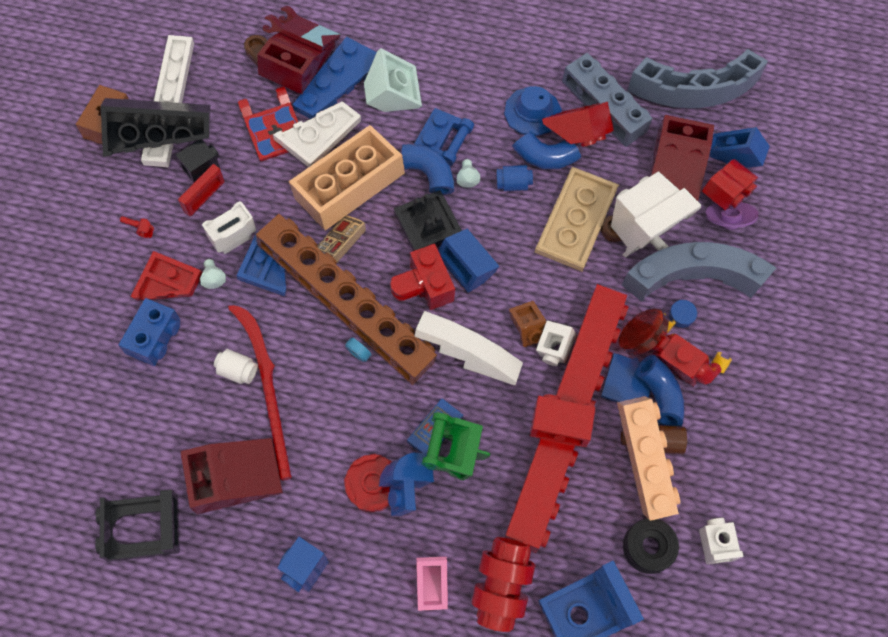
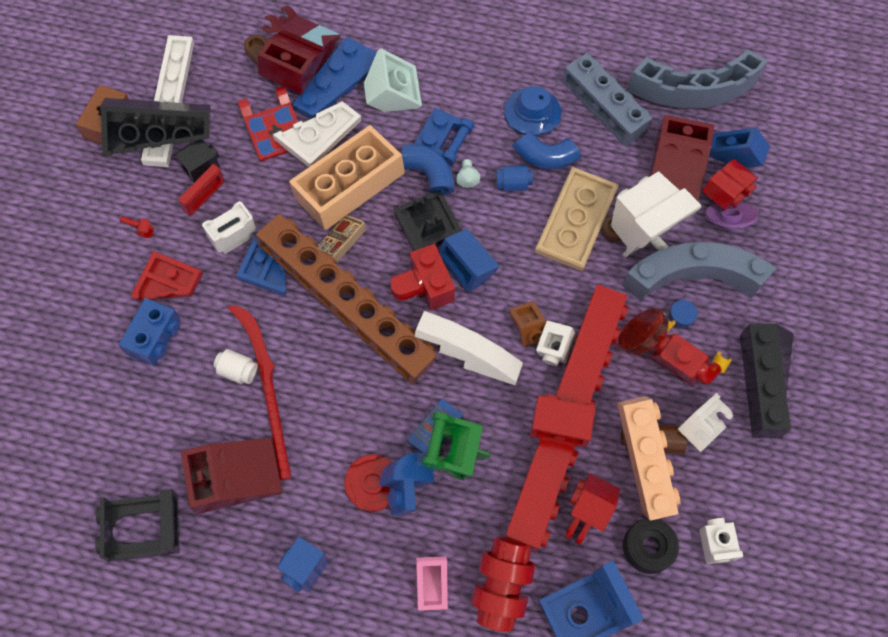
(212, 276): light aqua rock -> none
(358, 350): dark azure tile -> none
(582, 124): red slope -> none
(593, 504): none -> red brick
(623, 381): blue piece -> none
(664, 388): blue cylinder -> none
(704, 423): none -> white hinge
(766, 370): none -> black wedge

